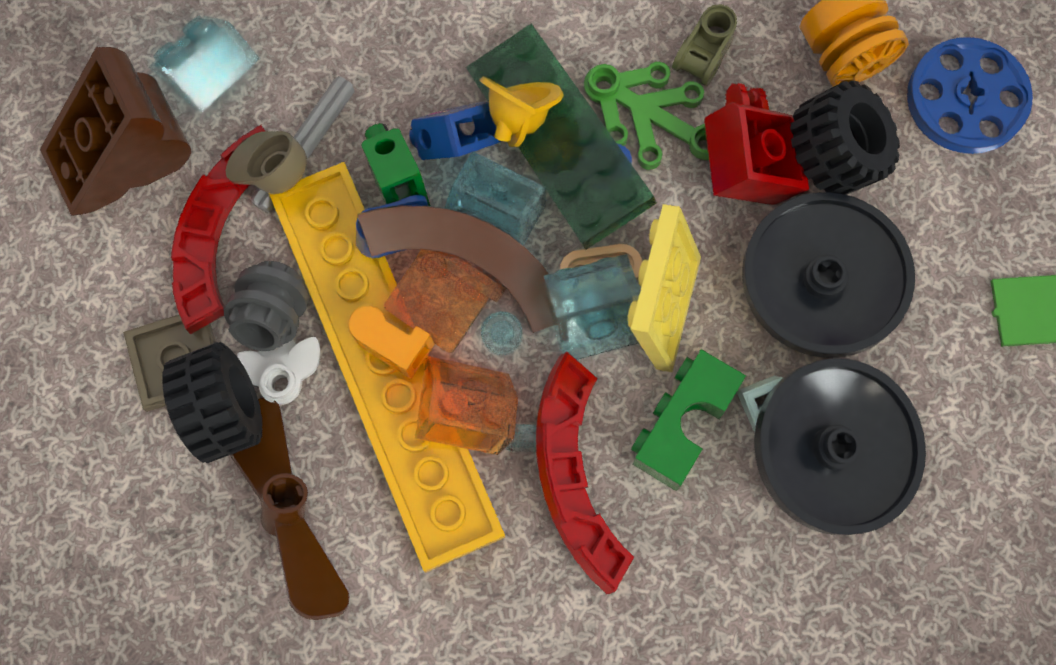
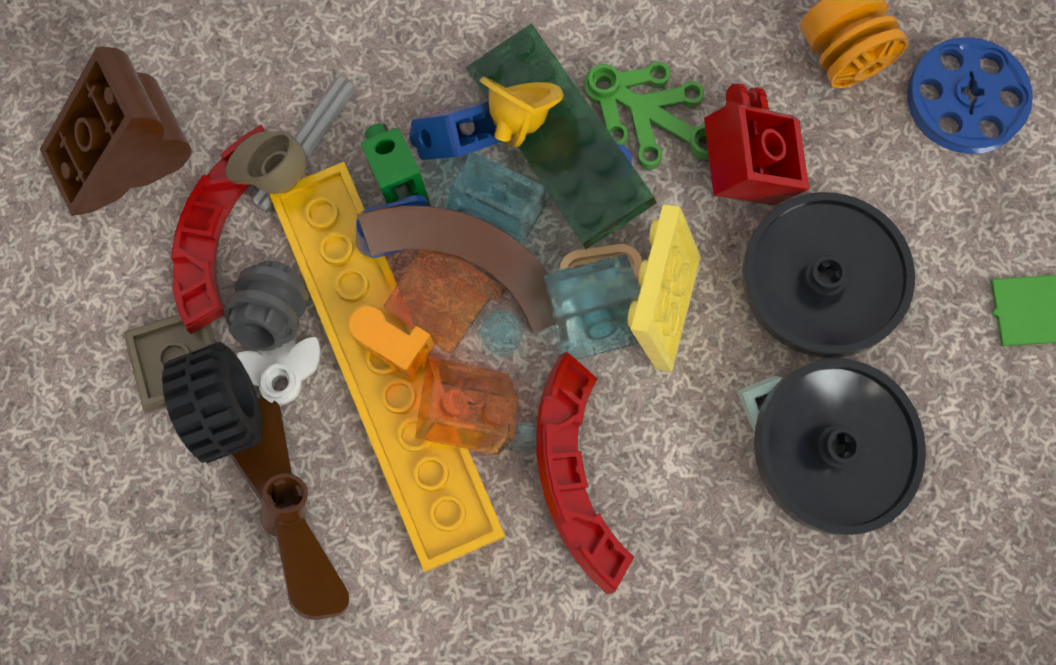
(204, 61): clear light blue slope -> none
(703, 49): olive piece -> none
(704, 386): green arch -> none
(845, 138): black tyre -> none

